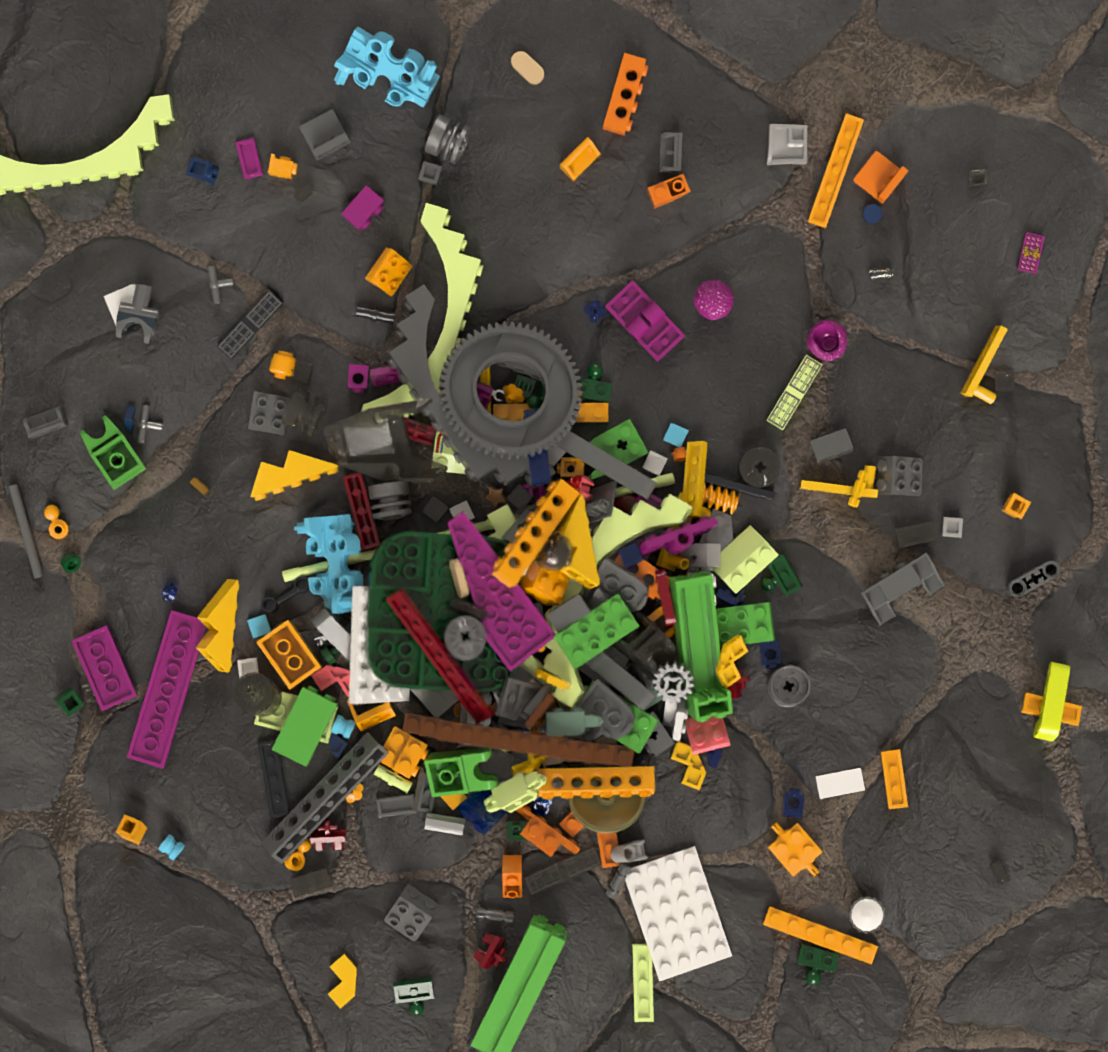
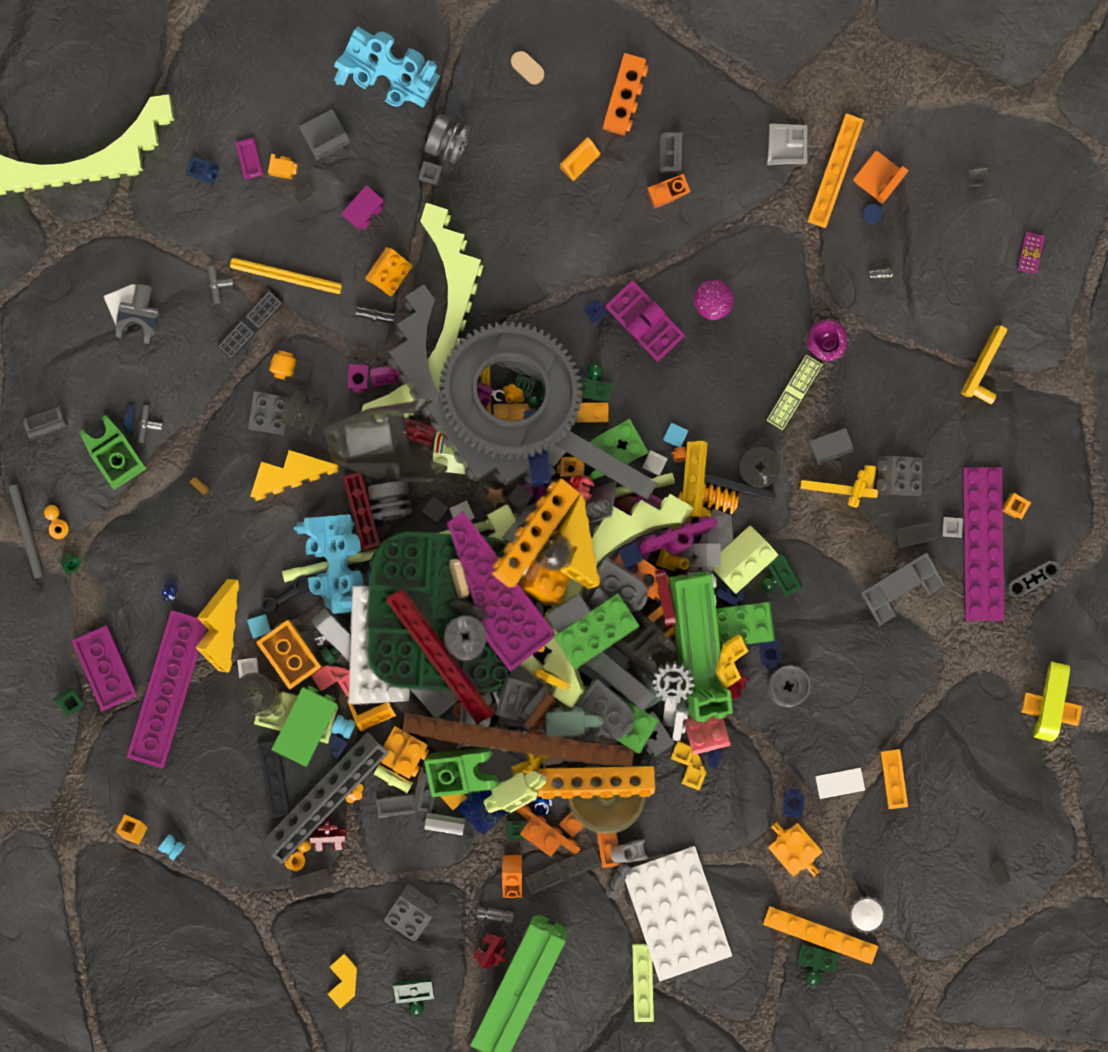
(285, 275): none -> yellow axle
(983, 544): none -> magenta plate

